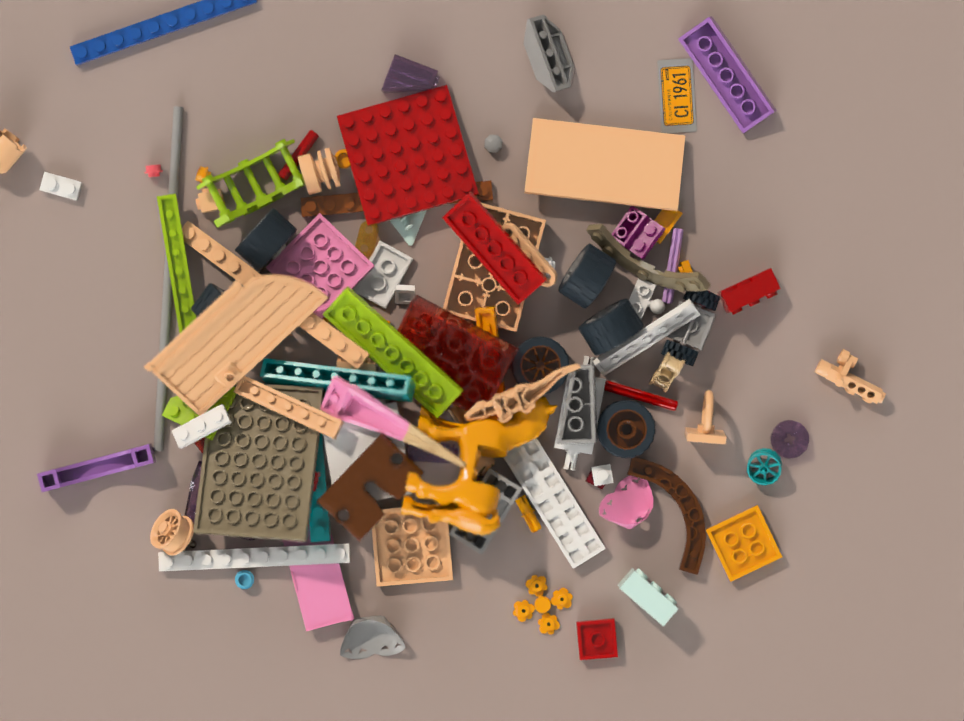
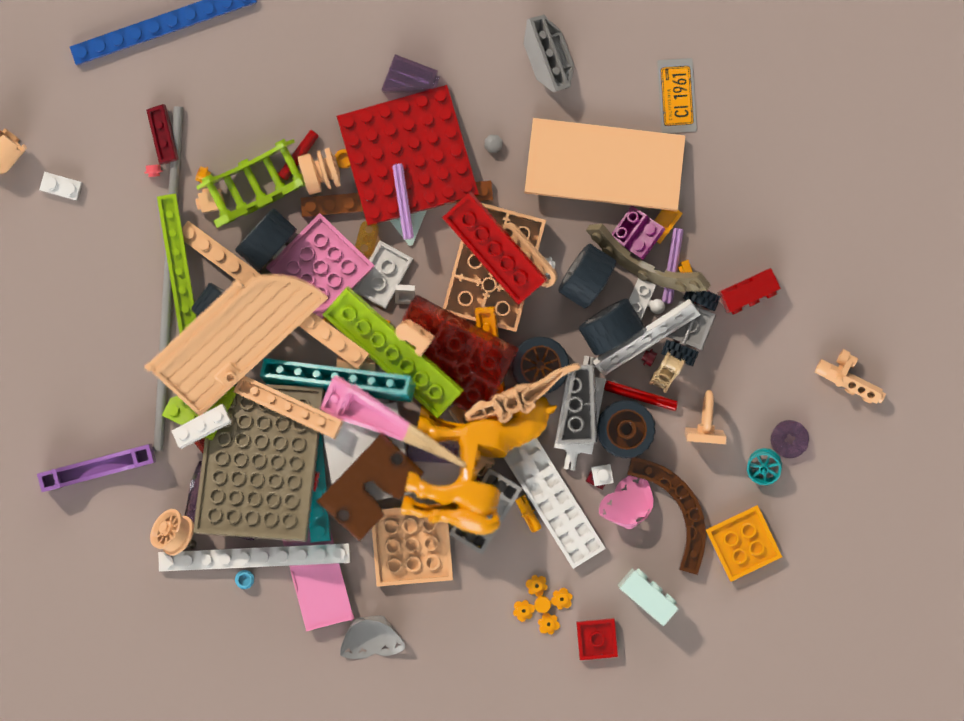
(162, 134): none -> dark red tile
(403, 201): none -> lavender axle
(415, 335): none -> light nougat leg
(649, 357): none -> dark red plate
(727, 74): medium lavender arch -> none

